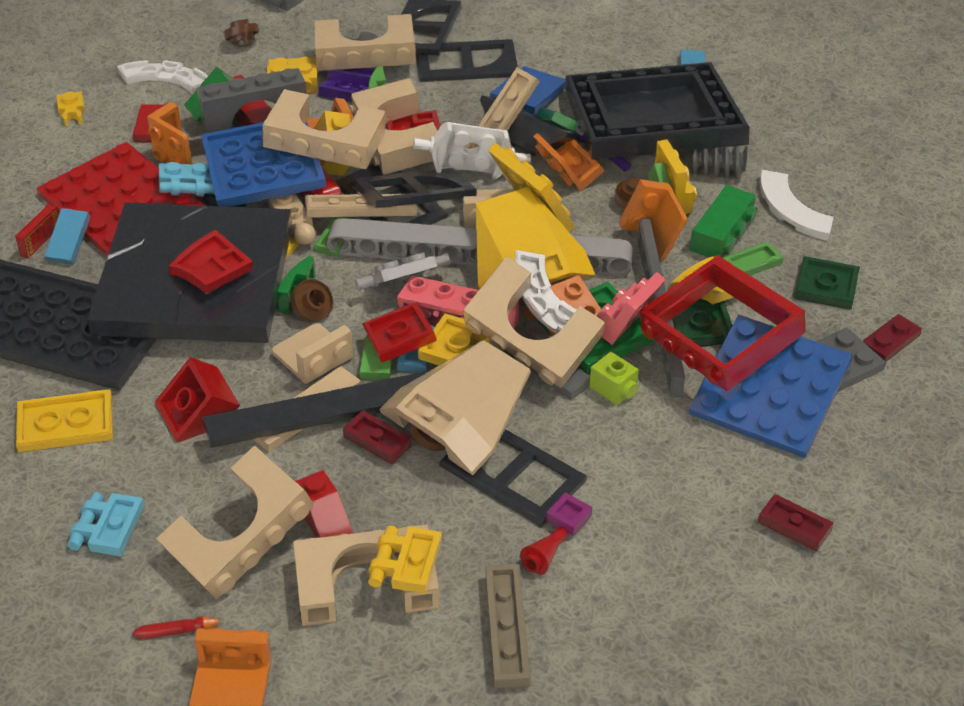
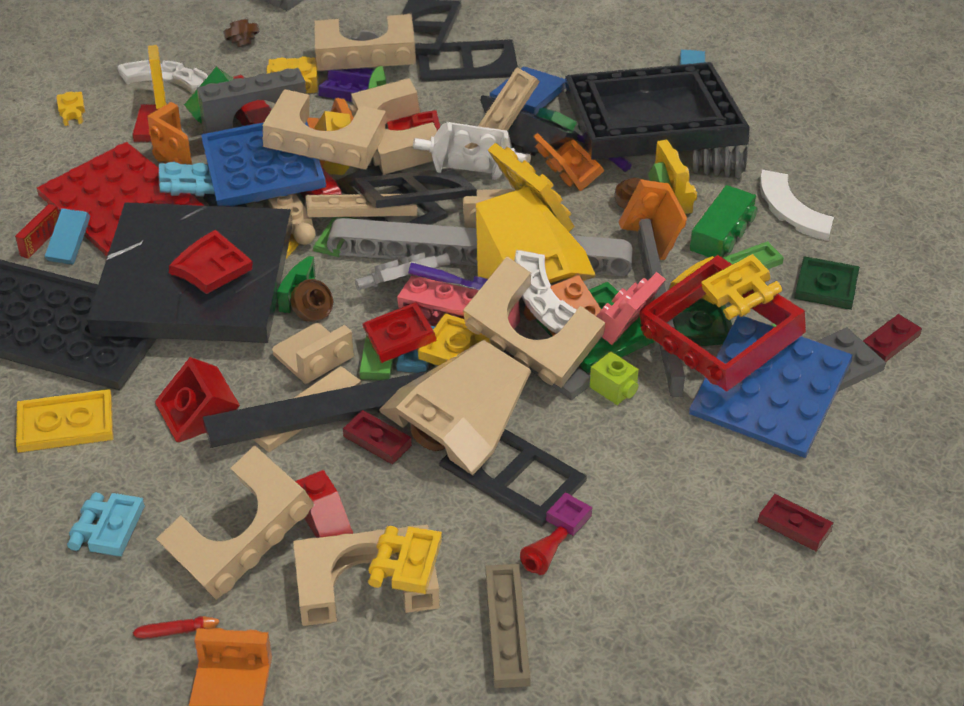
(156, 74): none -> yellow tile
(443, 276): none -> dark purple piece
(737, 280): none -> yellow plate

